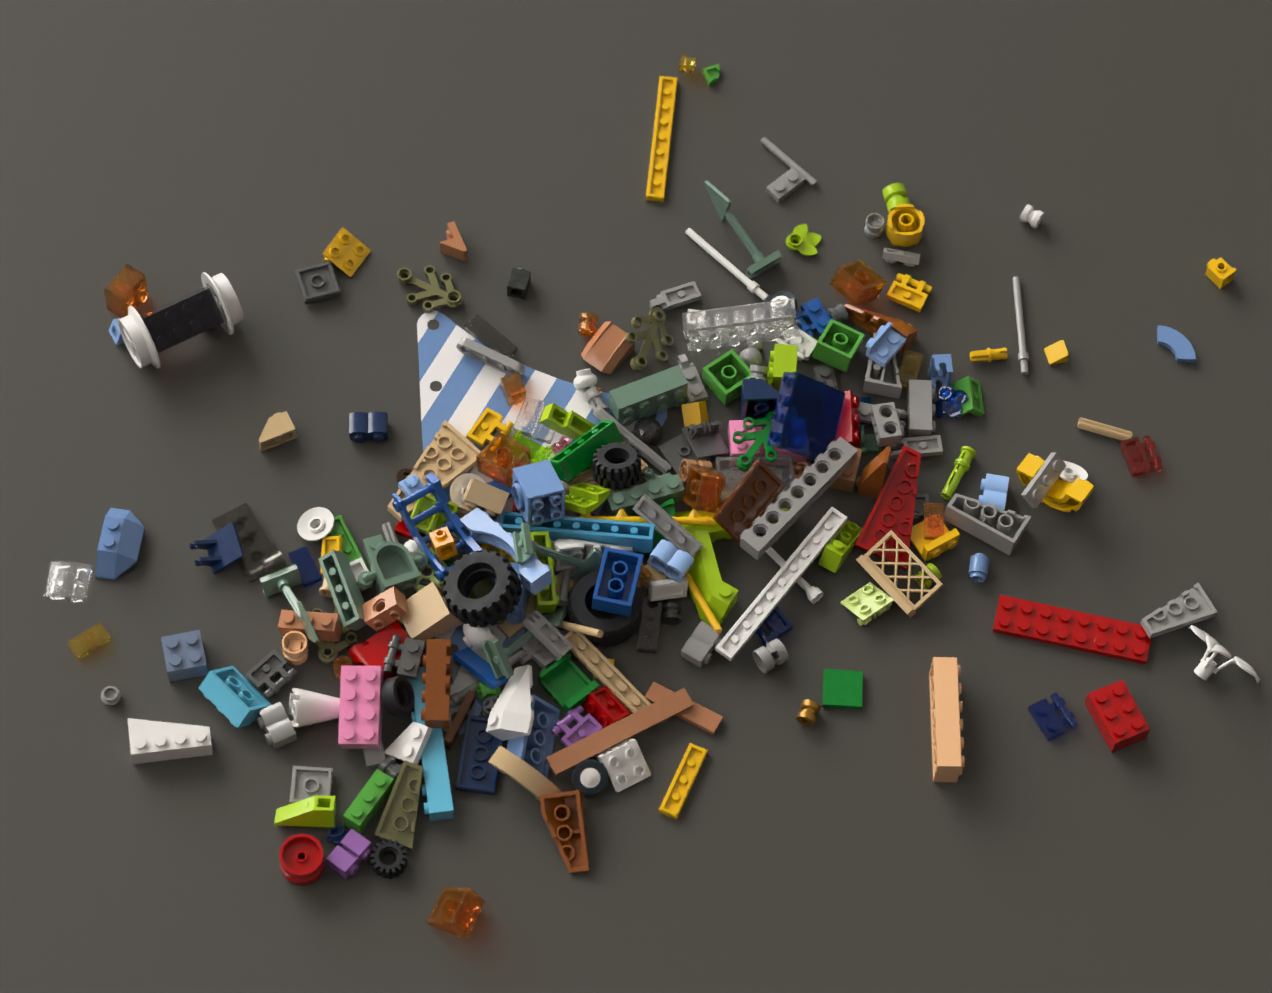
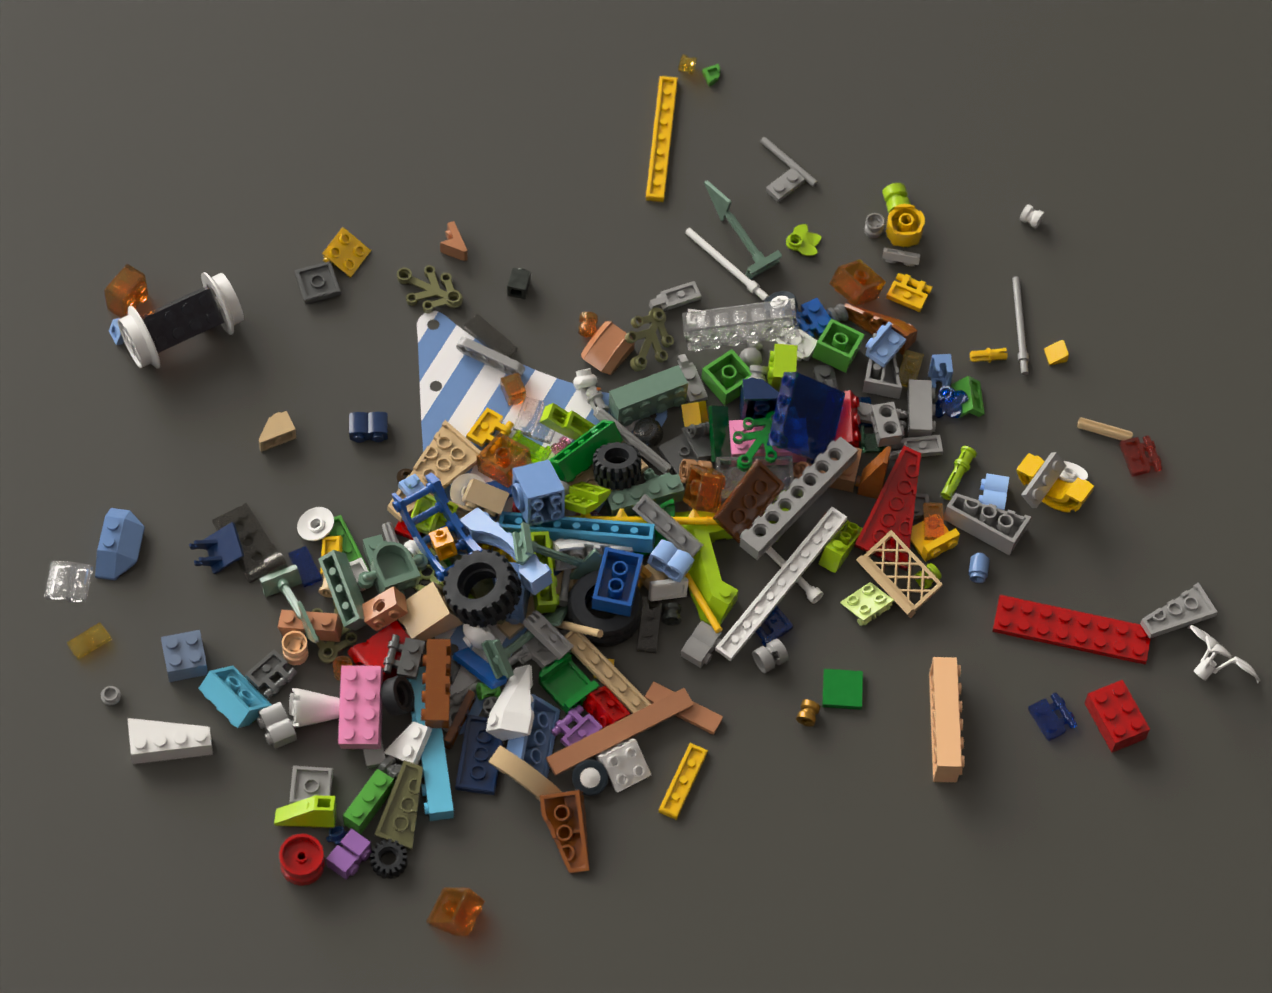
(719, 432): none -> dark green tile
(1176, 343): medium blue tile -> none
(1220, 272): yellow brick -> none

